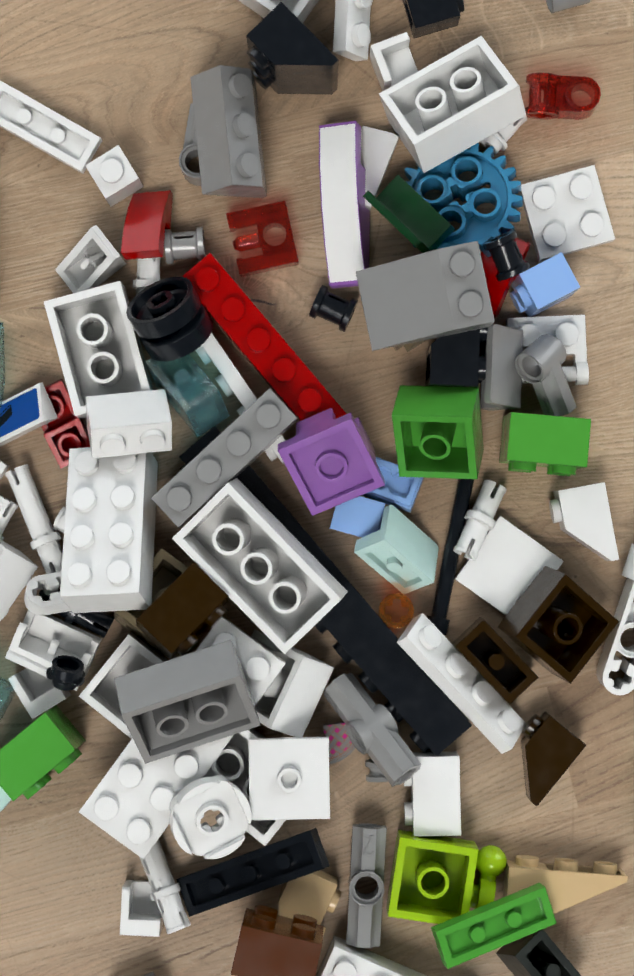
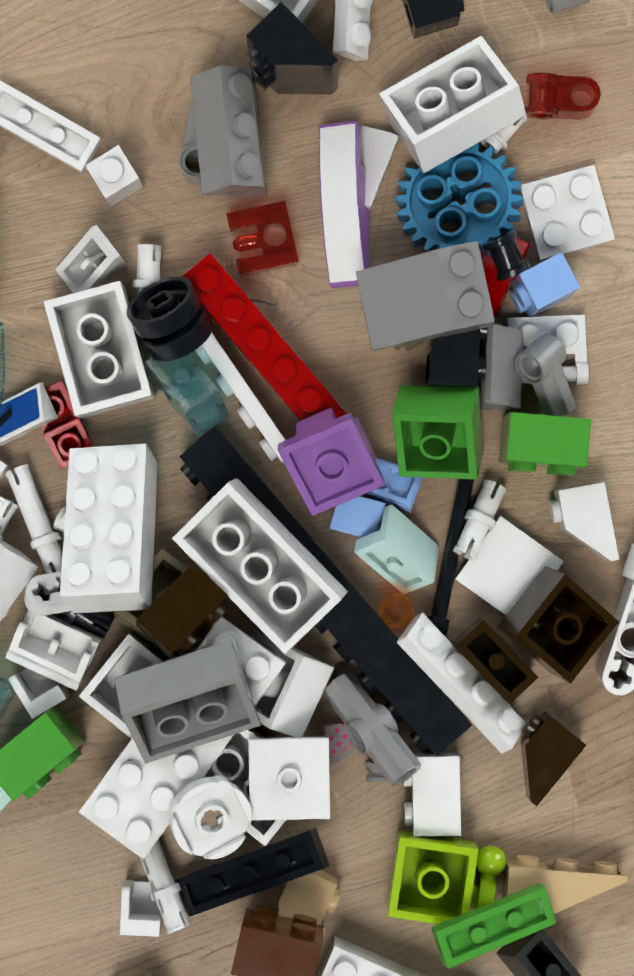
(66, 672): black plate -> none
(128, 423): white brick -> none
(146, 225): red slope -> none
(184, 245): light grey bush -> none
(224, 458): light grey brick -> none
(333, 308): black bush -> none
(365, 910): light grey piece -> none
(392, 60): white panel -> none
(411, 215): dark green panel -> none

